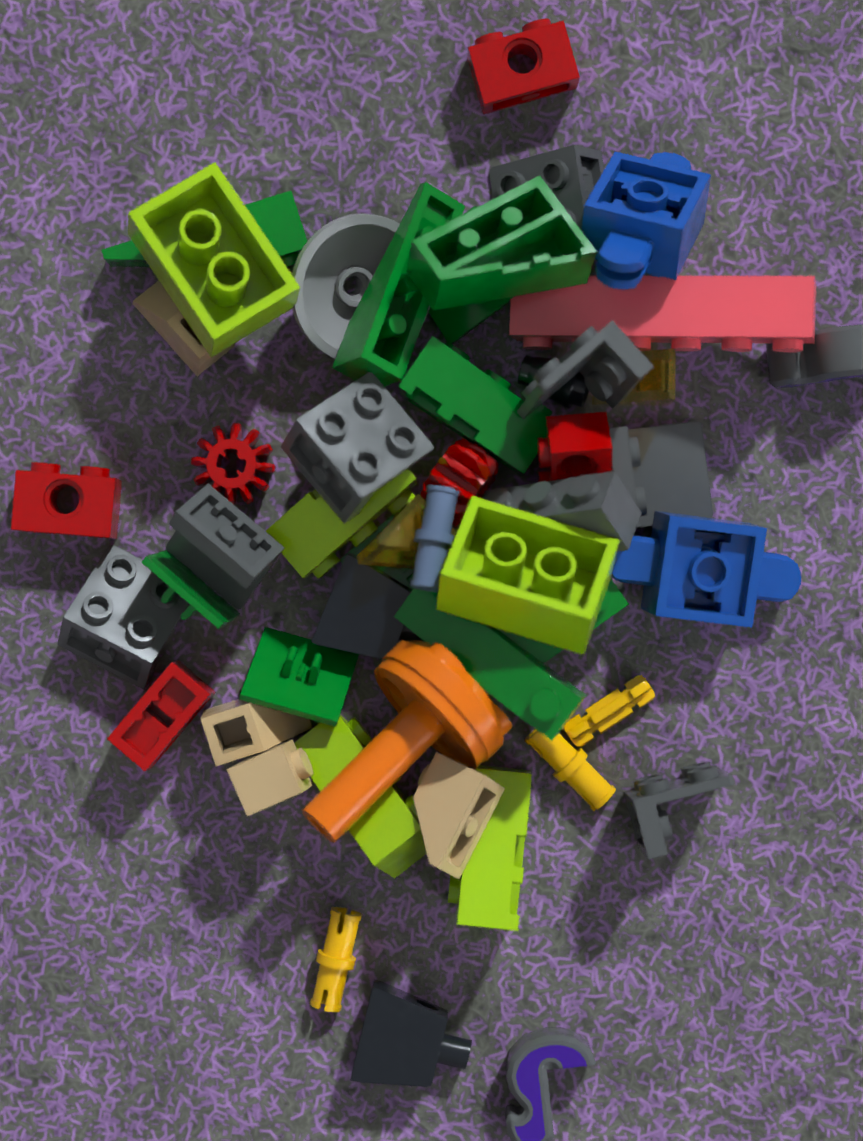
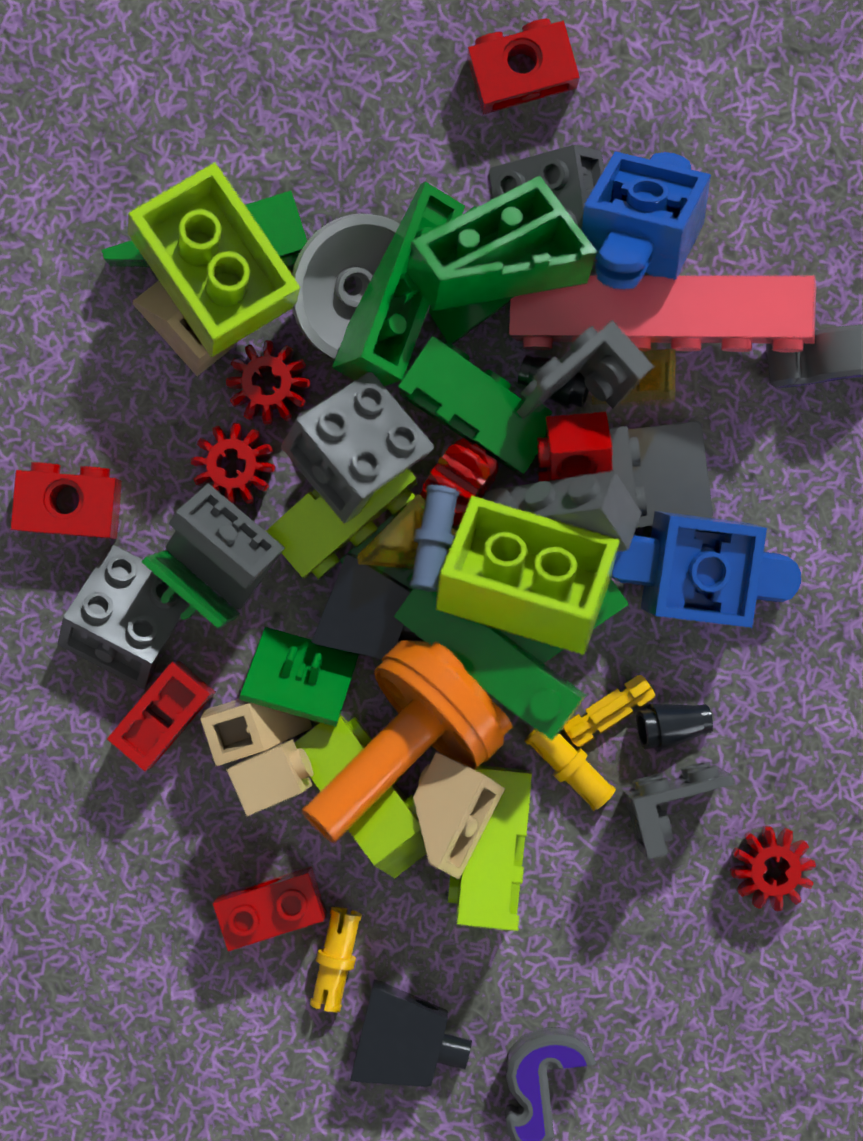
(255, 393): none -> red gear
(269, 908): none -> red brick
(669, 724): none -> black cone
(789, 868): none -> red gear

